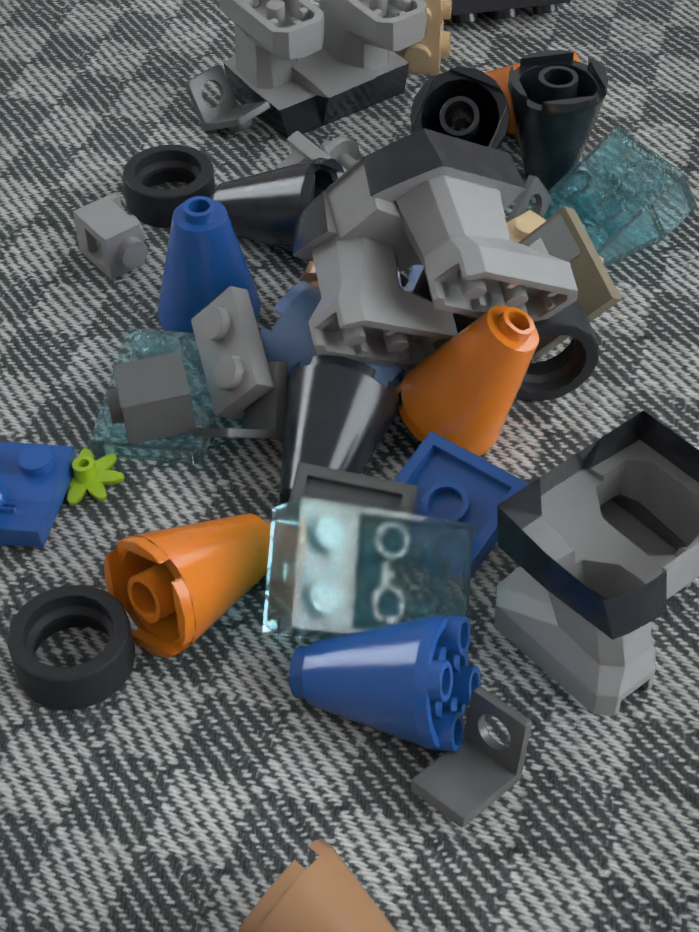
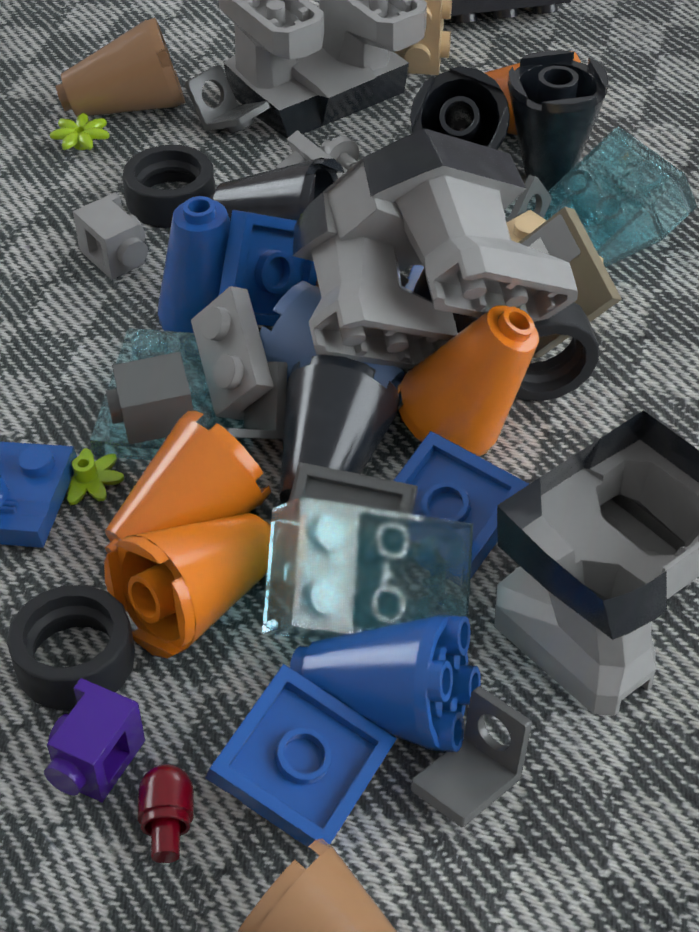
(80, 133): none -> lime plant
(94, 742): none -> dark purple brick
(123, 76): none -> medium nougat cone
(165, 810): none -> dark red cylinder
(190, 481): none -> orange cone
(263, 262): none -> blue hinge
(301, 758): none -> blue hinge

